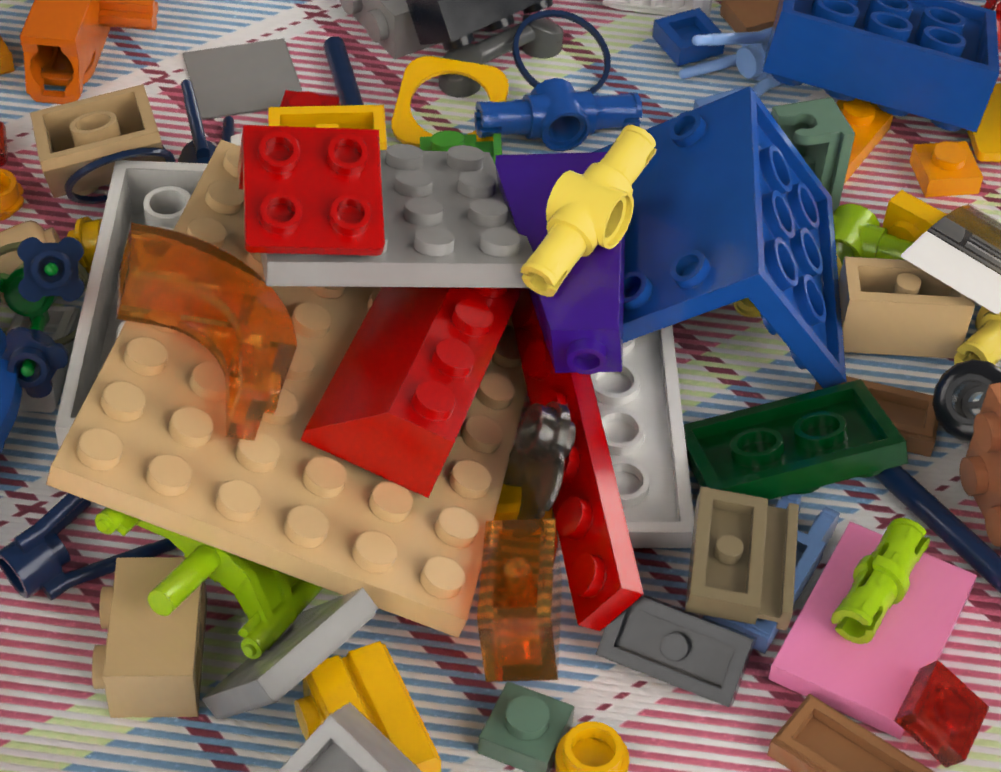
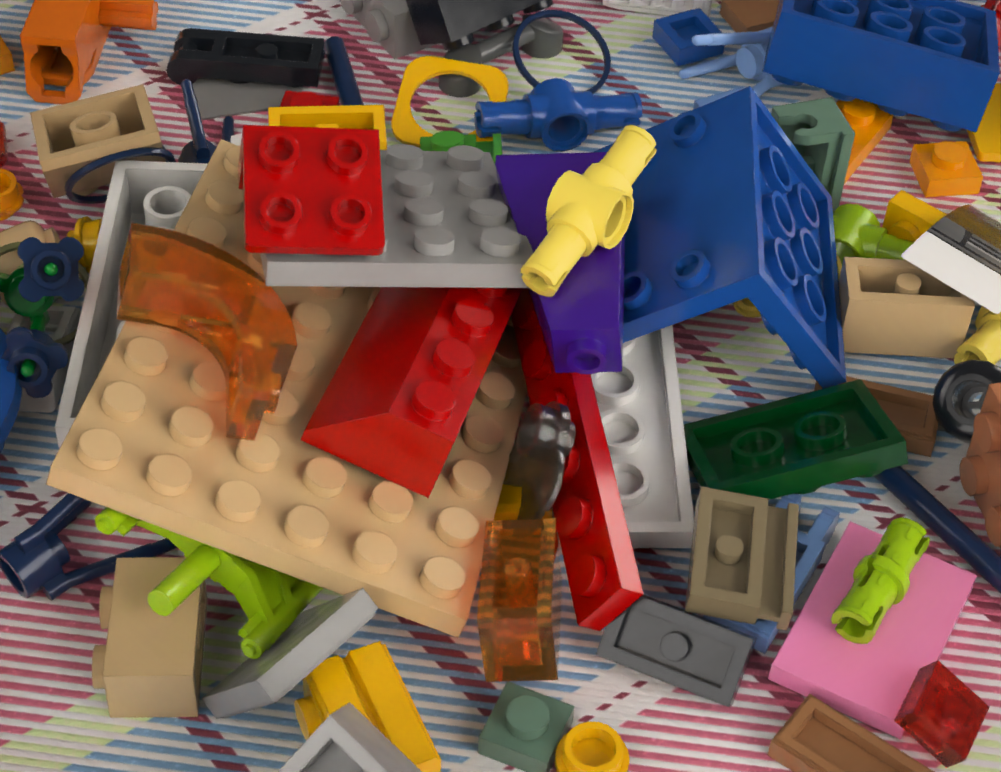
(246, 58): none -> black plate

